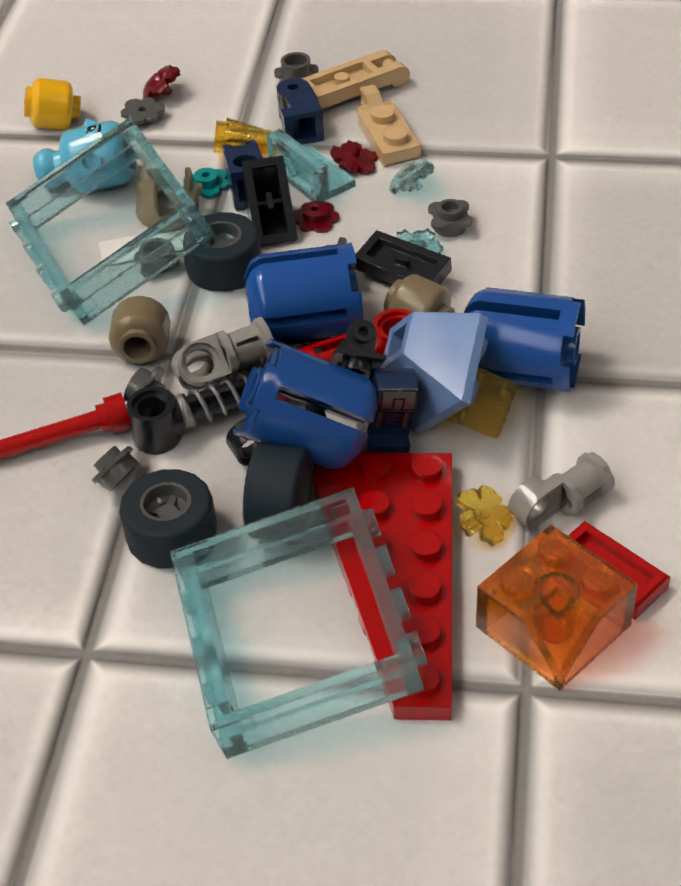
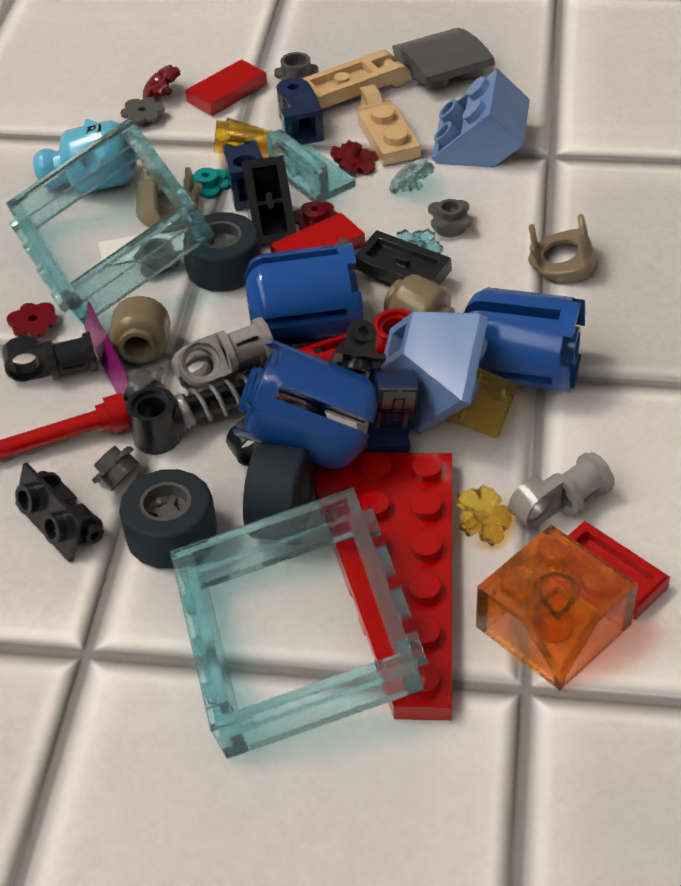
(33, 319): none -> dark red plant
(51, 104): yellow head -> none
(51, 358): none -> black connector
(55, 512): none -> black hinge
(105, 352): none -> magenta sticker
(226, 87): none -> red tile
(322, 234): none -> red tile
(444, 56): none -> dark grey slope
(482, 124): none -> medium blue slope
(570, 271): none -> dark tan piece

